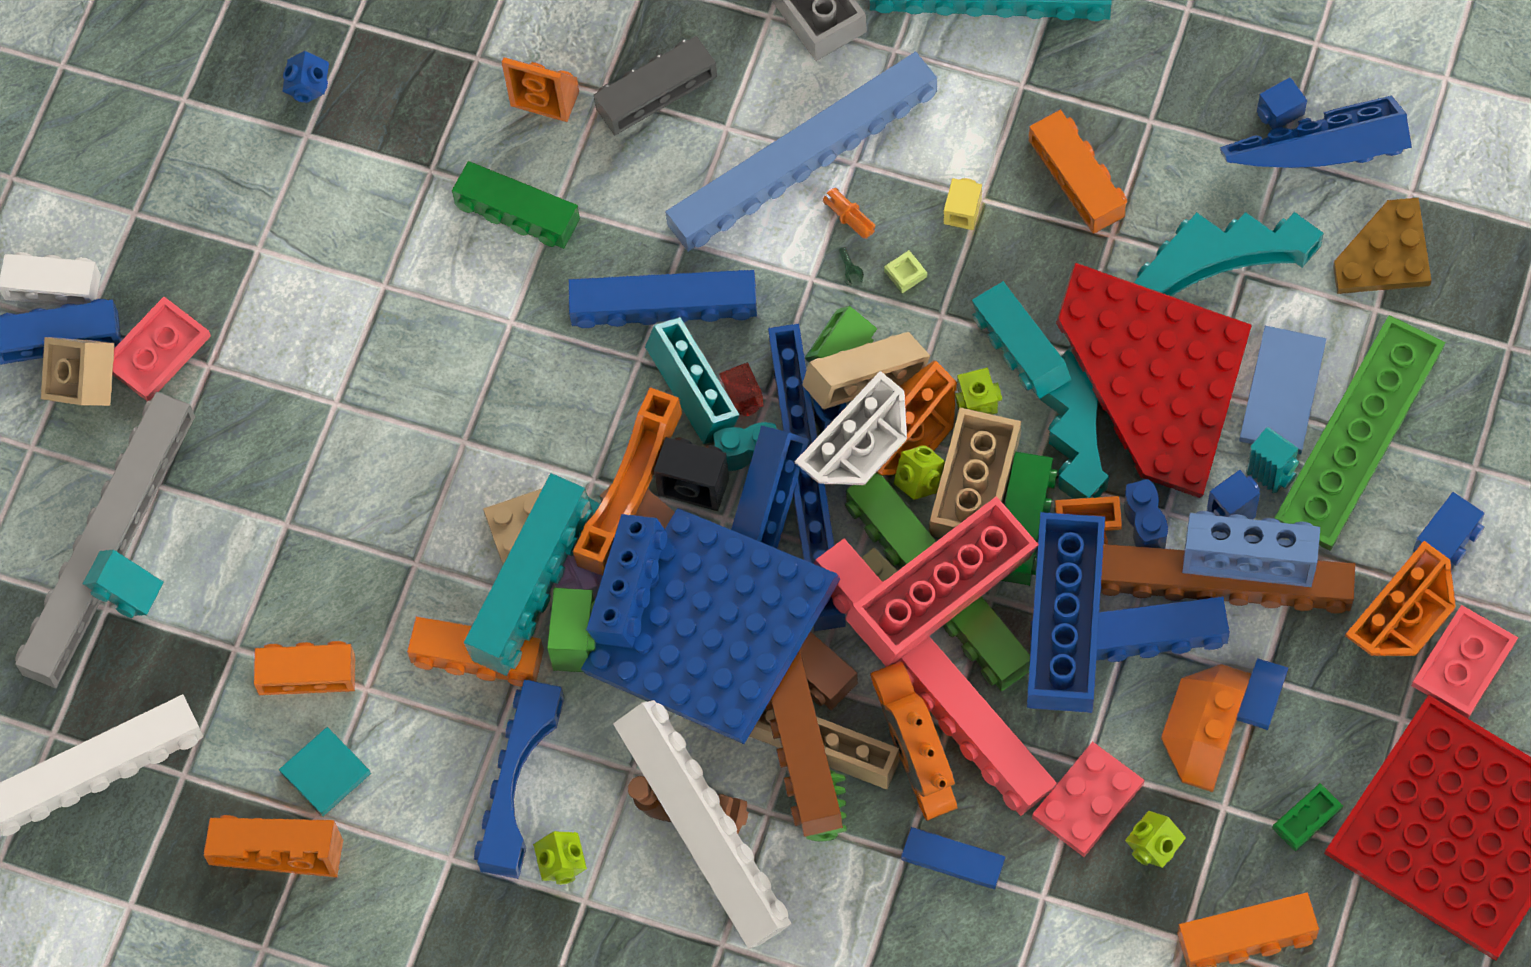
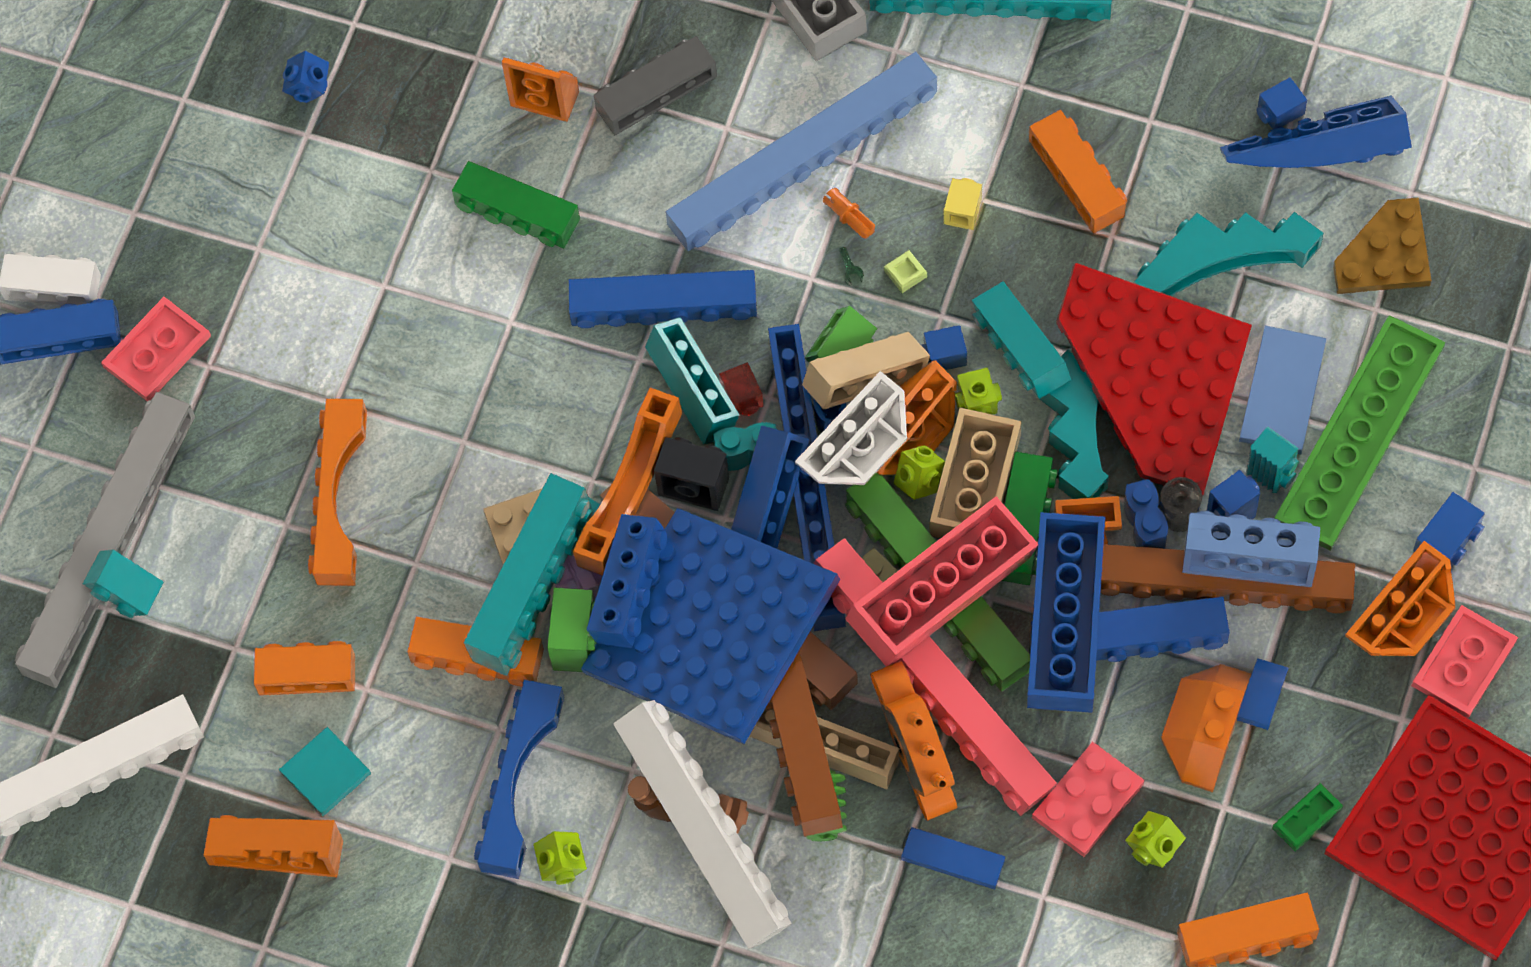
(77, 371): tan slope -> none
(343, 433): none -> orange arch
(946, 347): none -> blue brick
(1178, 500): none -> clear smoke wheel

